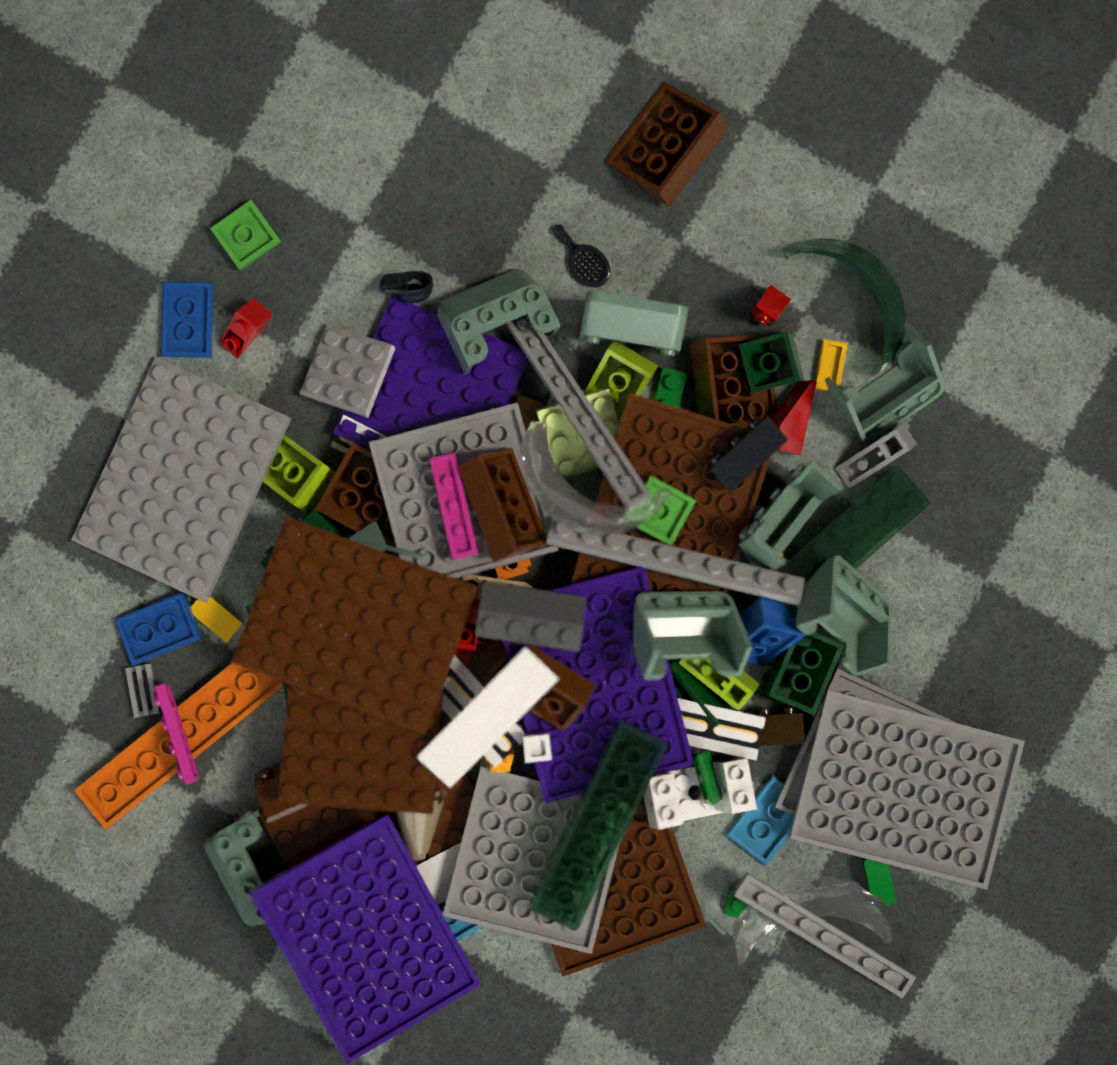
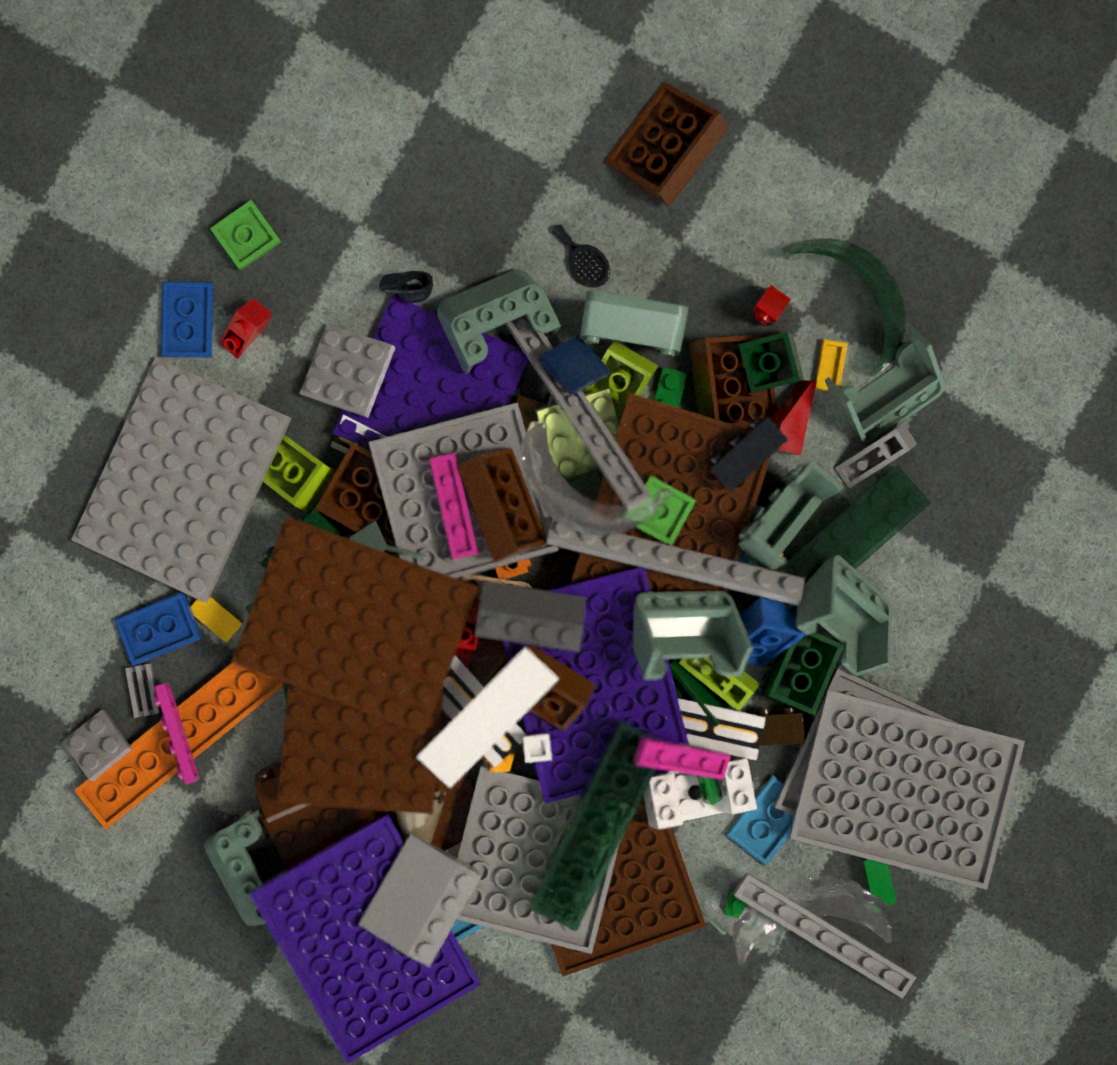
(97, 745): none -> light grey plate
(420, 899): none -> light grey slope
(574, 365): none -> dark blue tile
(682, 758): none -> dark pink tile

